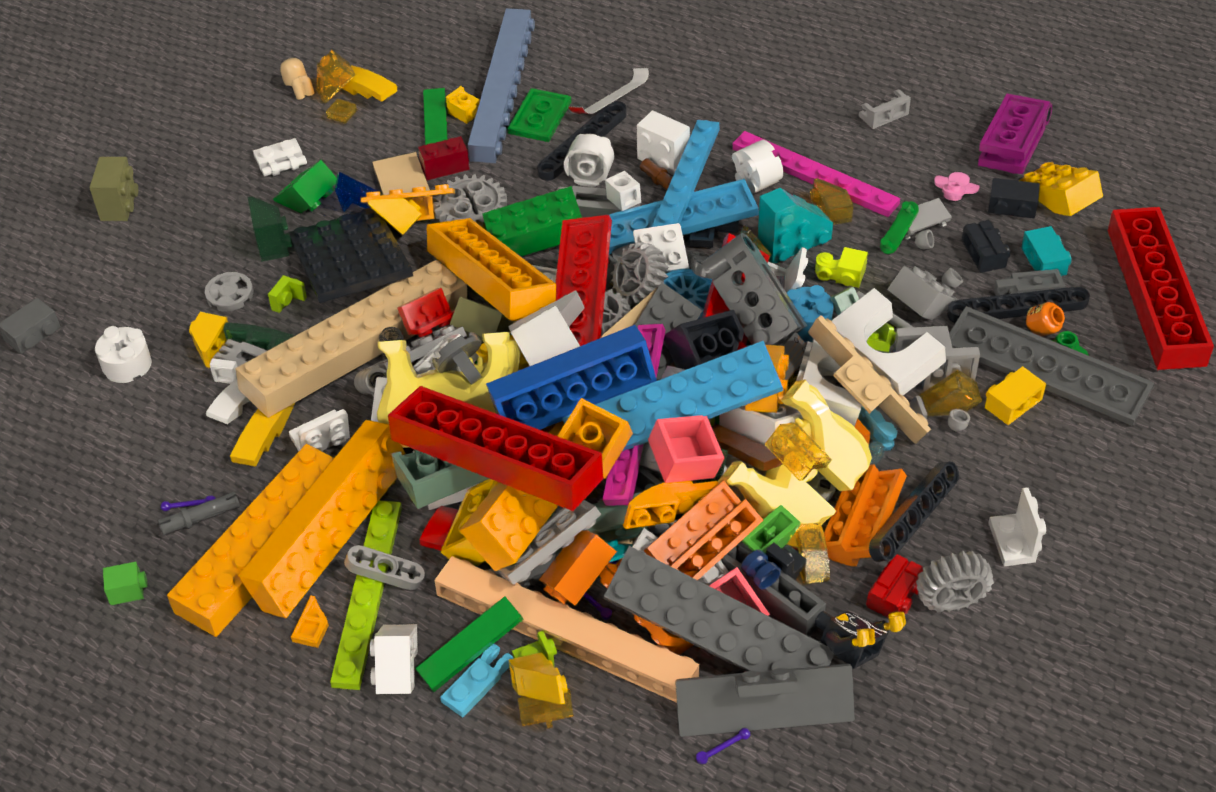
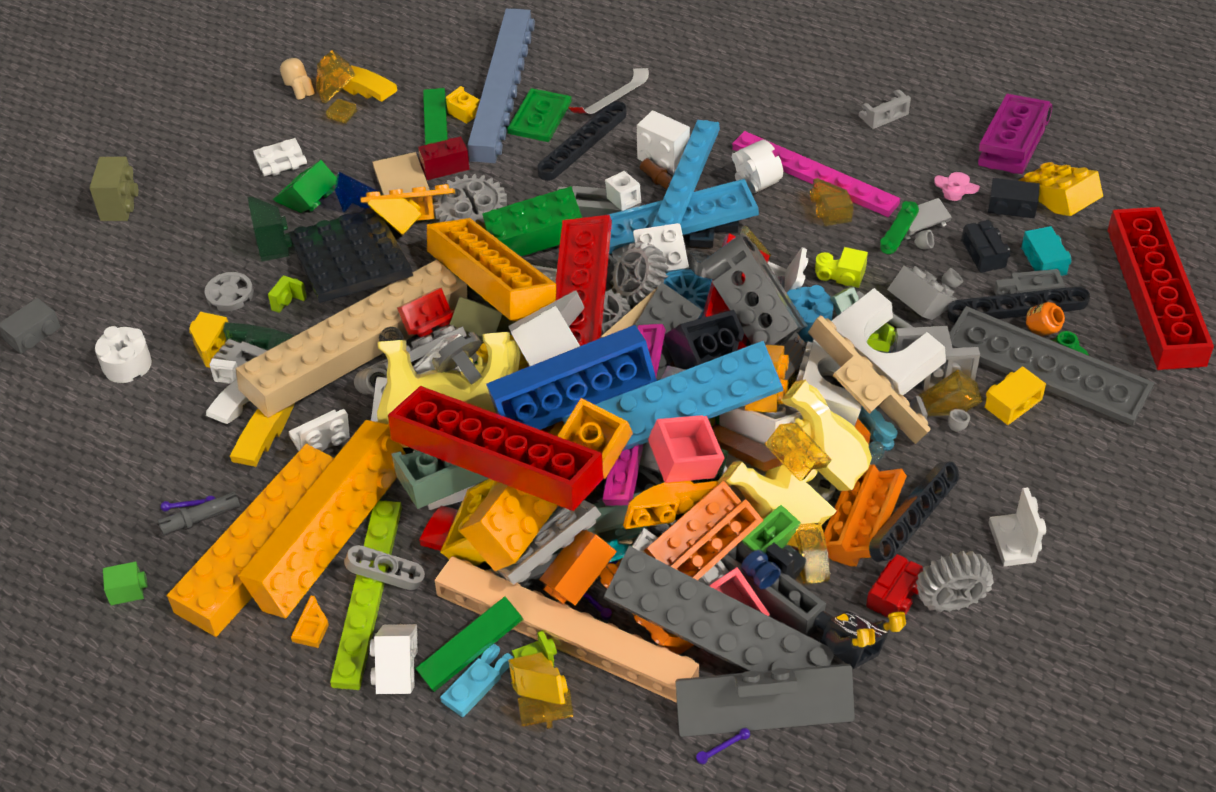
(589, 159): white brick -> none
(789, 224): teal brick -> none

